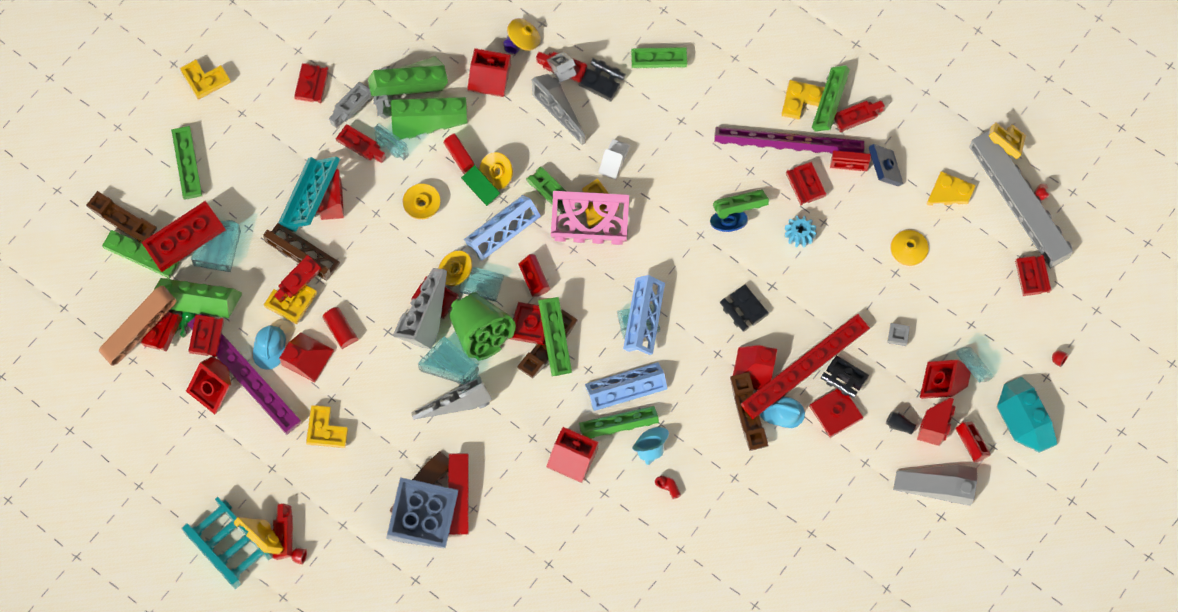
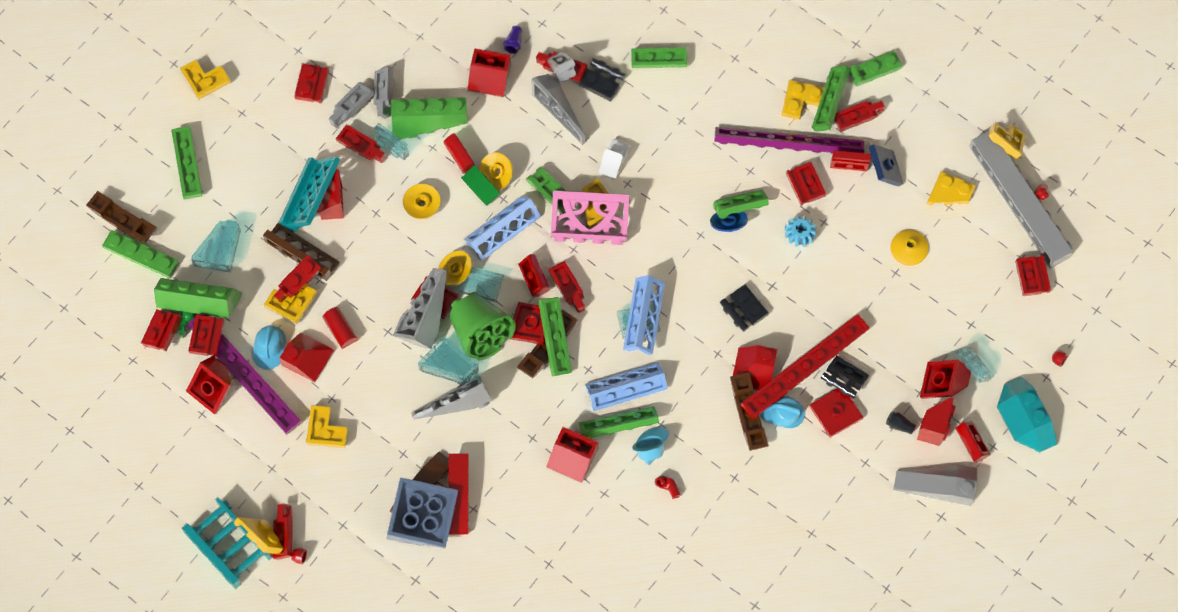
(137, 325): nougat beam -> none
(183, 236): red plate -> none
(418, 77): bright green wedge -> none
(523, 34): yellow dish -> none
(567, 285): none -> red hinge
(875, 68): none -> bright green plate
(898, 334): light grey plate -> none

